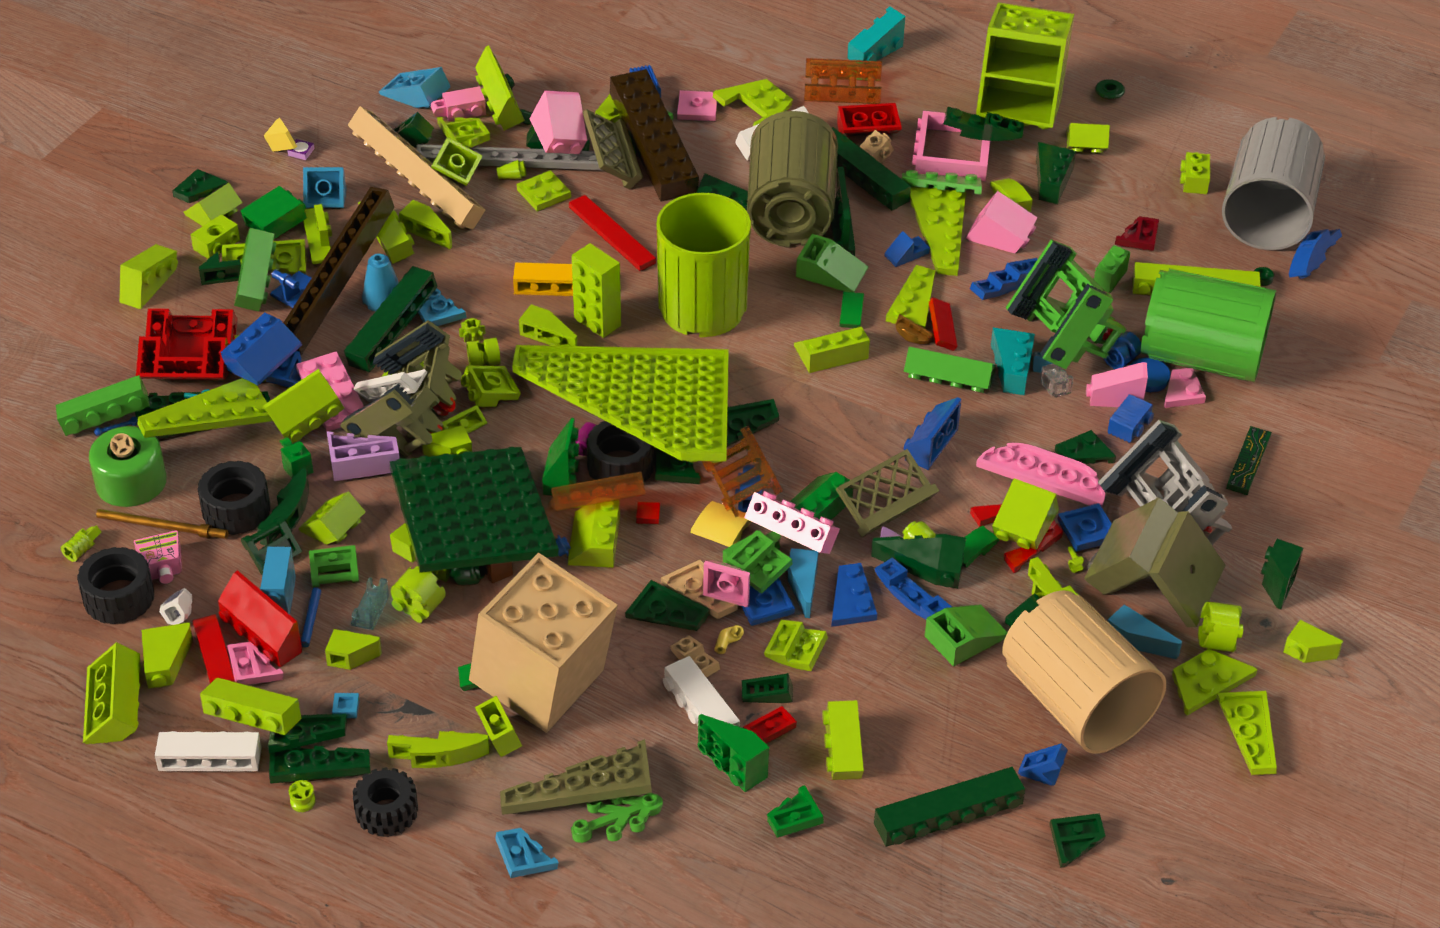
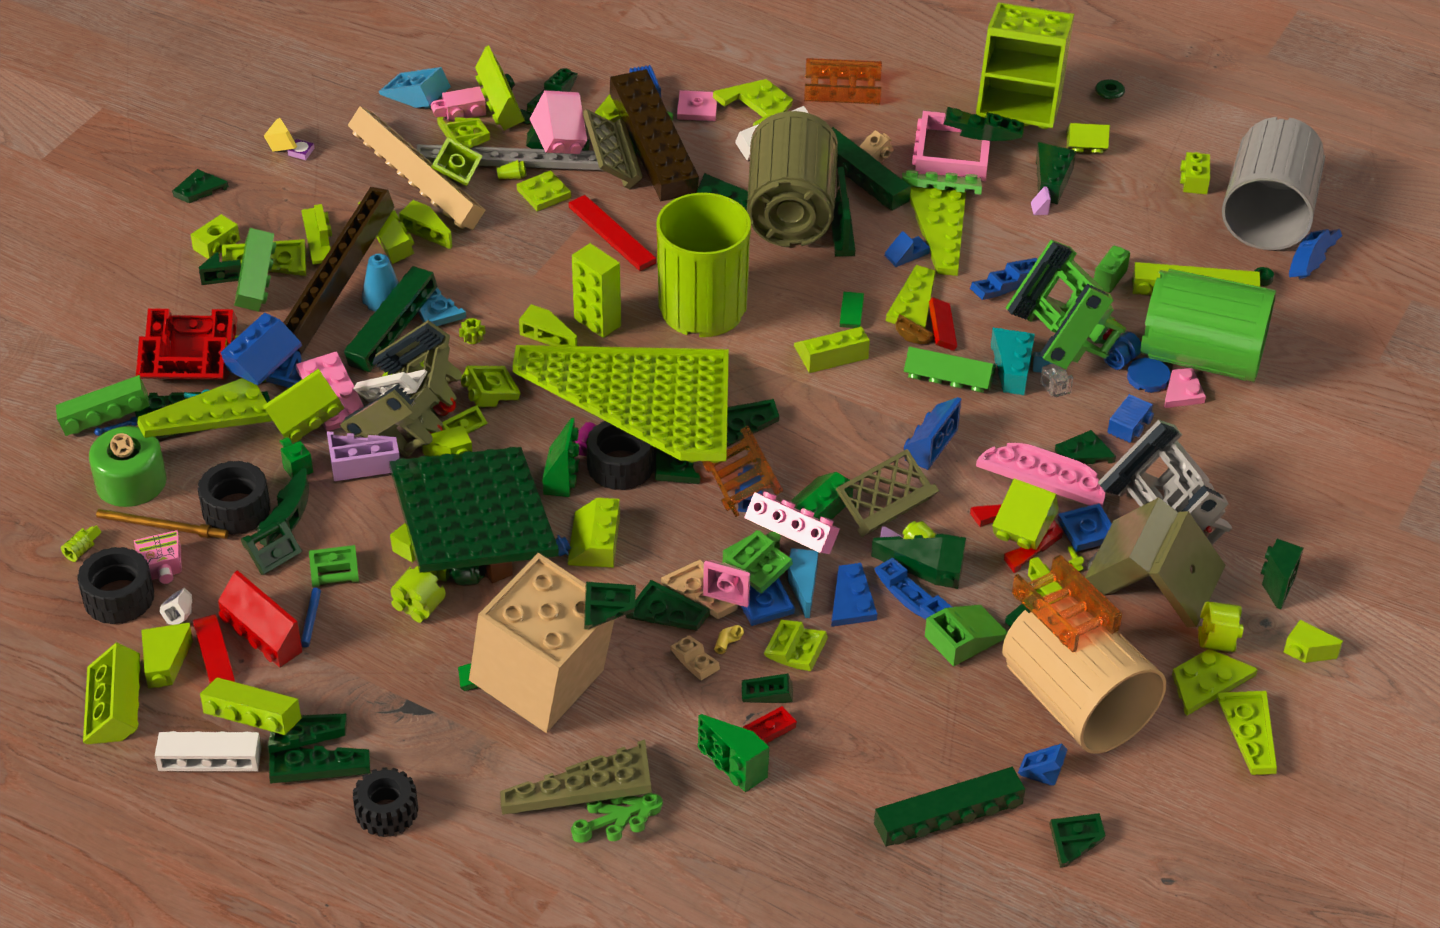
(146, 274): lime wedge -> none
(219, 202): lime slope -> none
(250, 665): bright pink wing -> none
(274, 212): green brick -> none
(279, 576): dark azure brick -> none
(290, 287): blue plate -> none
(305, 790): lime wheel -> none
(324, 187): dark azure slope -> none
(333, 519): lime slope -> none
(346, 703): dark azure plate -> none
(351, 649): lime slope -> none
(371, 605): clear light blue hinge -> none
(415, 130): dark green slope -> none
(447, 750): lime slope -> none
(483, 353): lime wheel -> none
(498, 726): lime brick -> none
(523, 854): dark azure wing -> none
(543, 279): yellow brick -> none
(560, 81): none -> dark green slope
(597, 491): clear orange fence -> none
(607, 602): none -> dark green wing
(648, 513): red tile -> none
(696, 692): white brick -> none
(720, 525): light yellow slope -> none
(795, 814): green wing -> none
(829, 265): bright green slope -> none
(843, 740): lime wedge -> none
(867, 118): red slope -> none
(880, 38): teal wedge -> none
(978, 542): green slope -> none
(1003, 225): bright pink slope -> none
(1013, 191): lime slope -> none
(1041, 202): none -> lavender slope
(1073, 585): none -> clear orange fence
(1113, 386): bright pink slope -> none
(1139, 234): dark red wing -> none
(1145, 634): dark azure slope -> none
(1248, 460): dark green tile -> none

